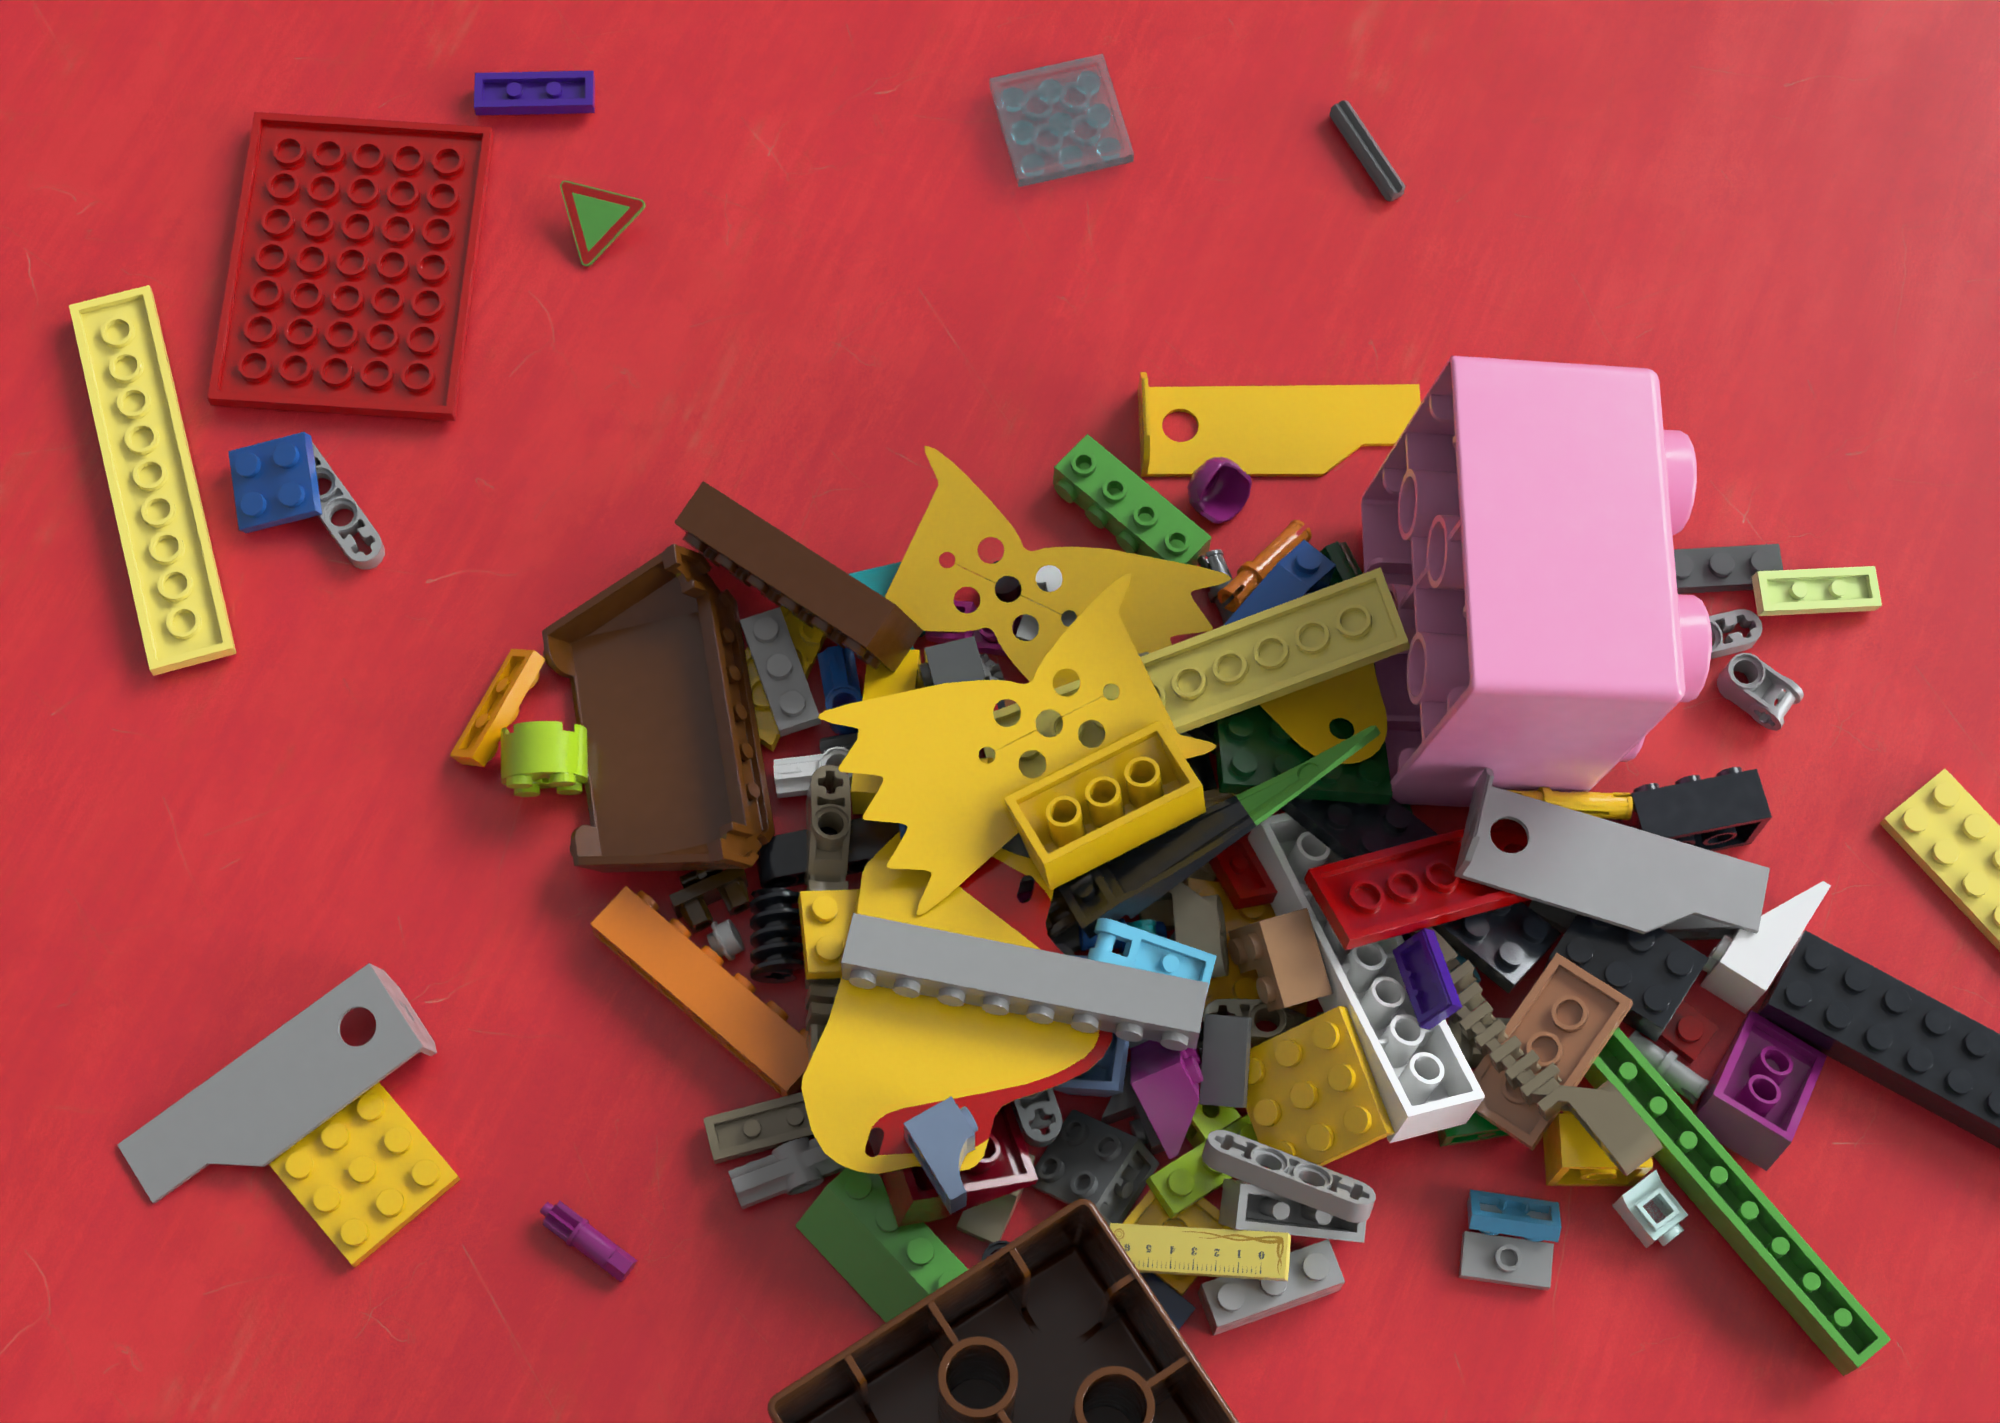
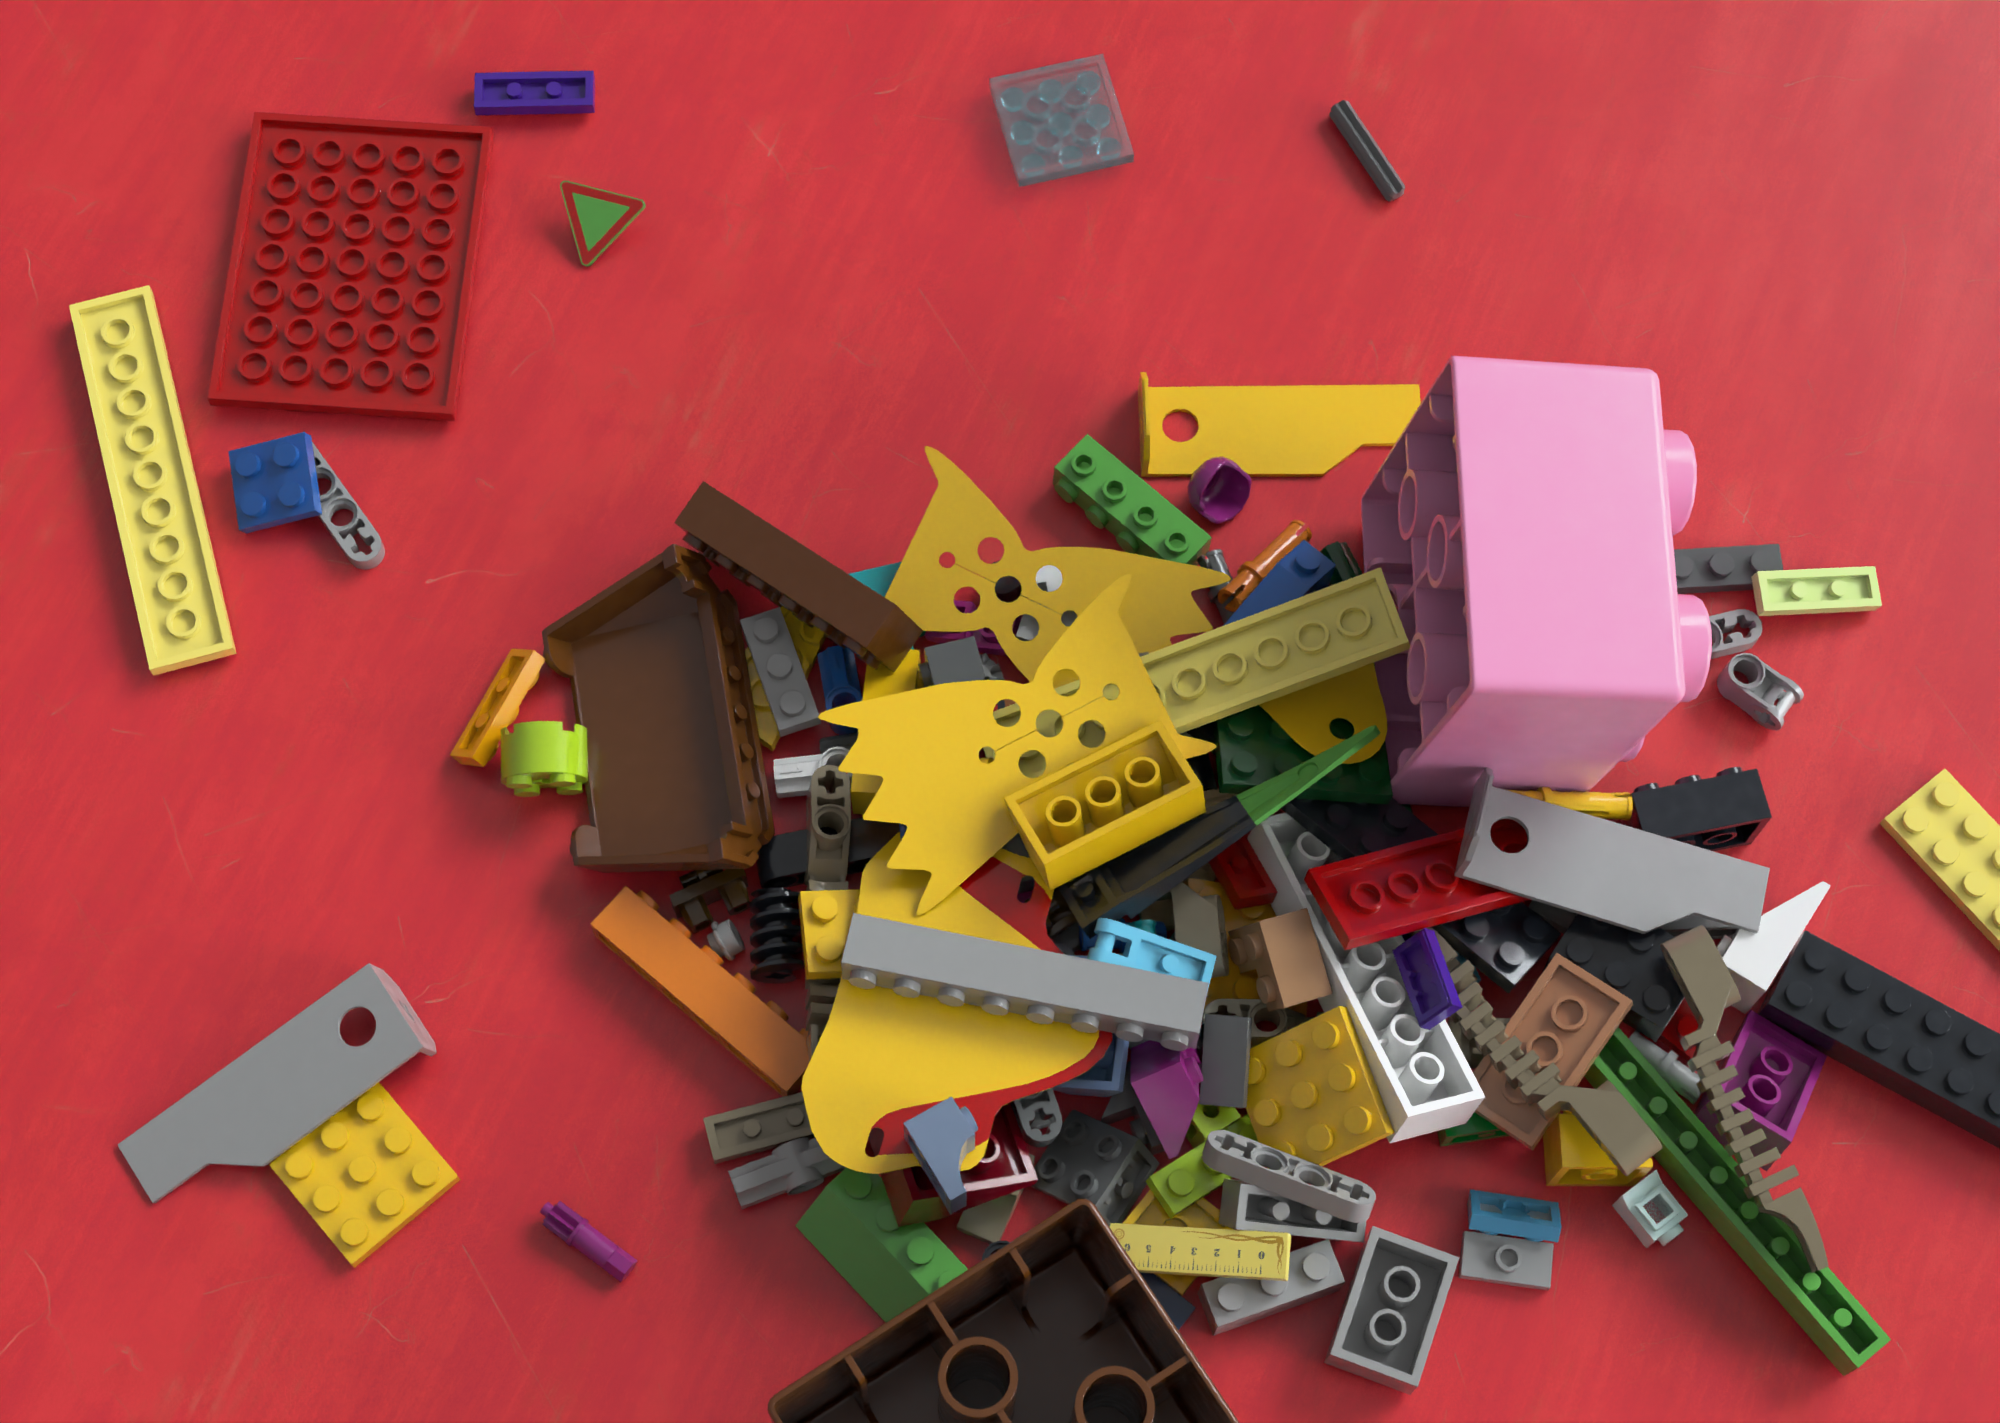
(1391, 1310): none -> light grey brick
(1708, 992): none -> dark tan piece

